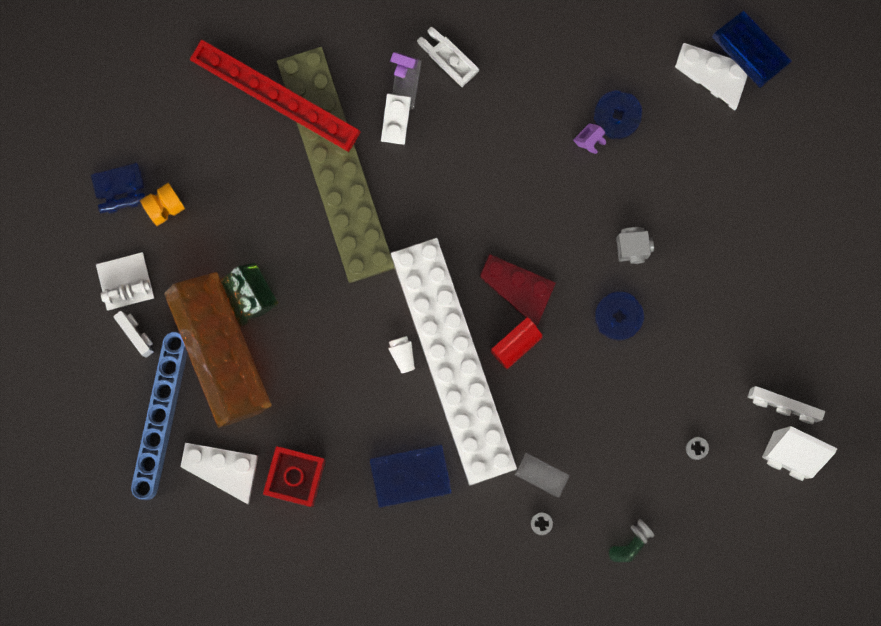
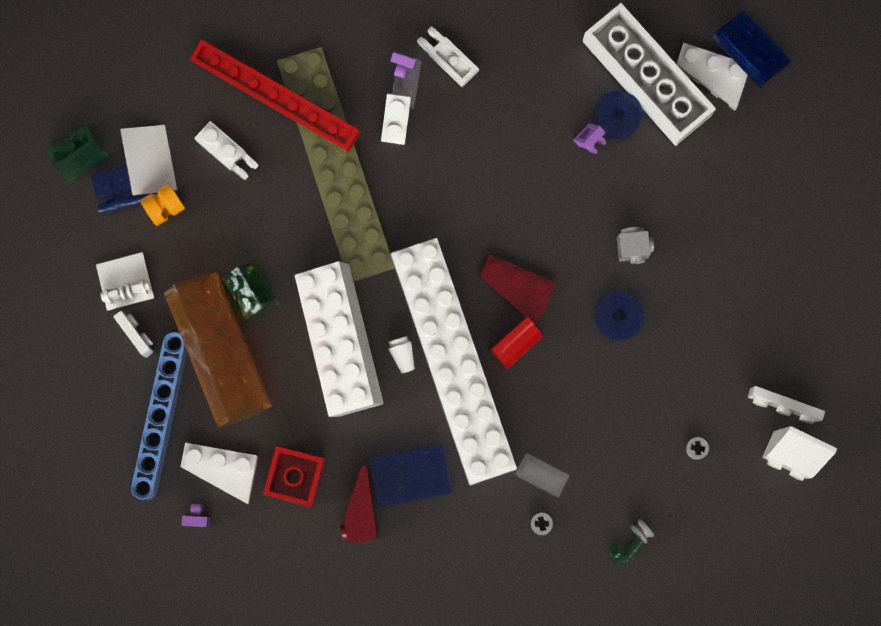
(76, 152): none -> clear green brick
(148, 158): none -> white sticker
(196, 517): none -> medium lavender tile
(224, 149): none -> white hinge
(338, 339): none -> white brick
(360, 516): none -> dark red slope
(648, 74): none -> white brick

